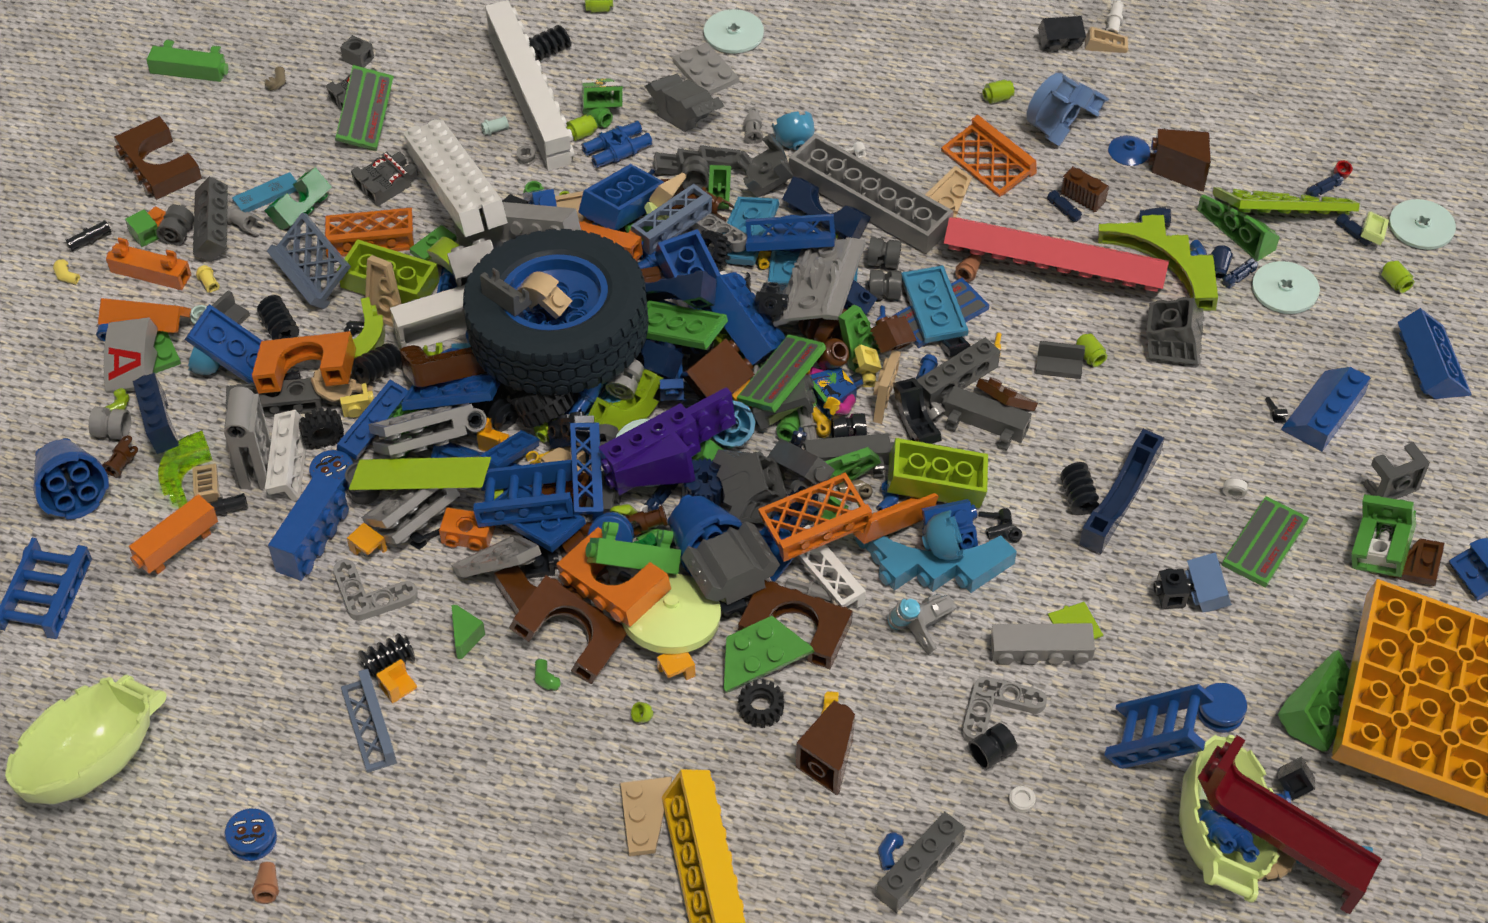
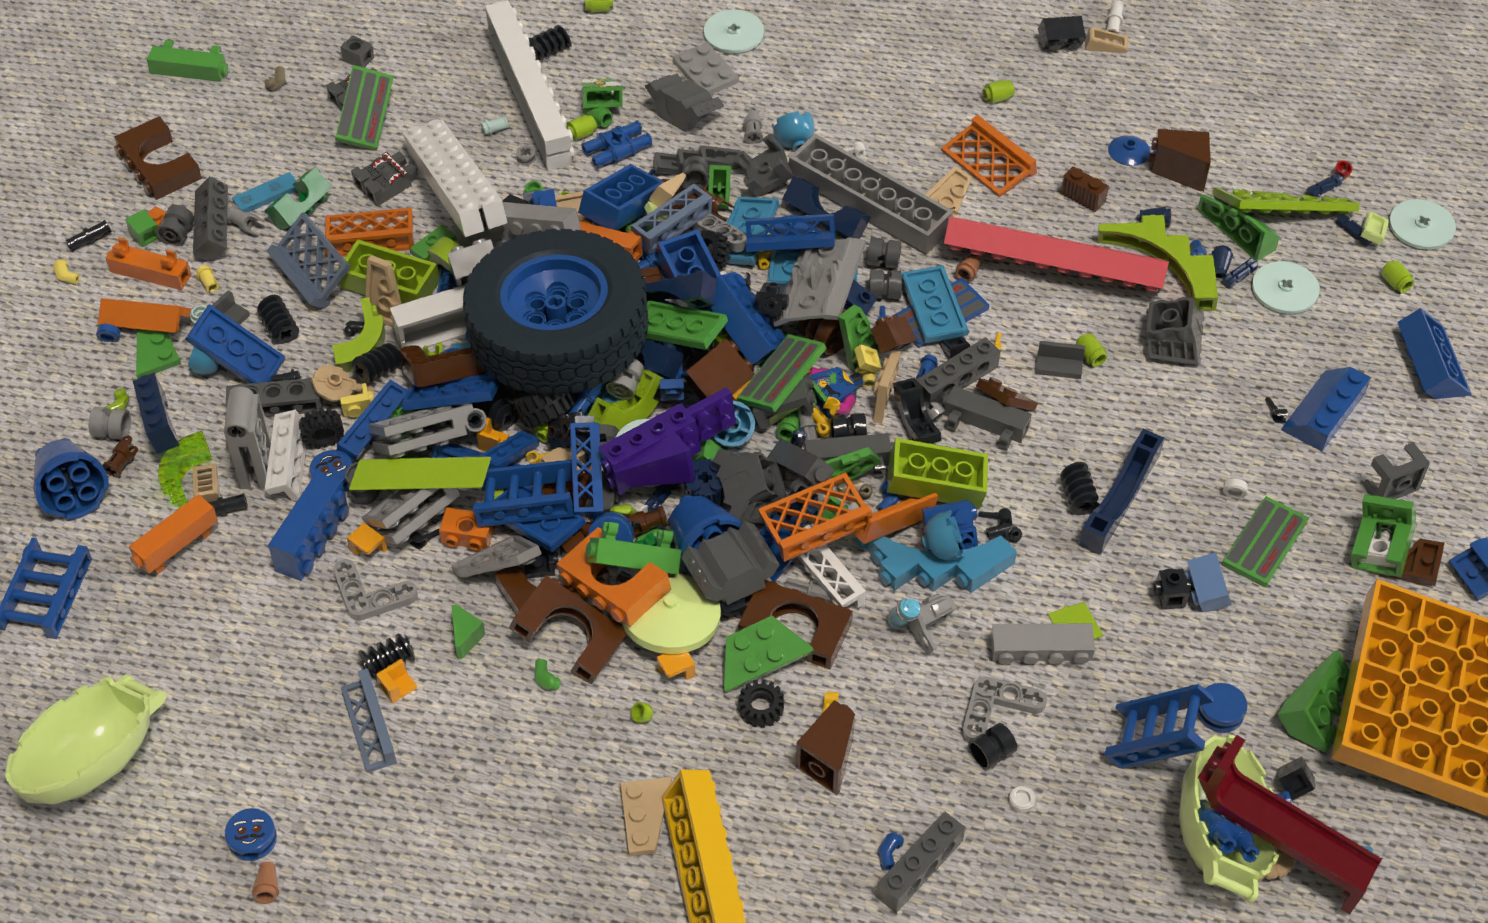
(128, 353): light grey slope -> none
(279, 355): orange arch -> none
(504, 294): dark grey hinge -> none
(544, 291): tan brick -> none
(835, 354): reddish brown head -> none
(1059, 103): medium blue piece -> none
(1064, 206): dark blue axle -> none

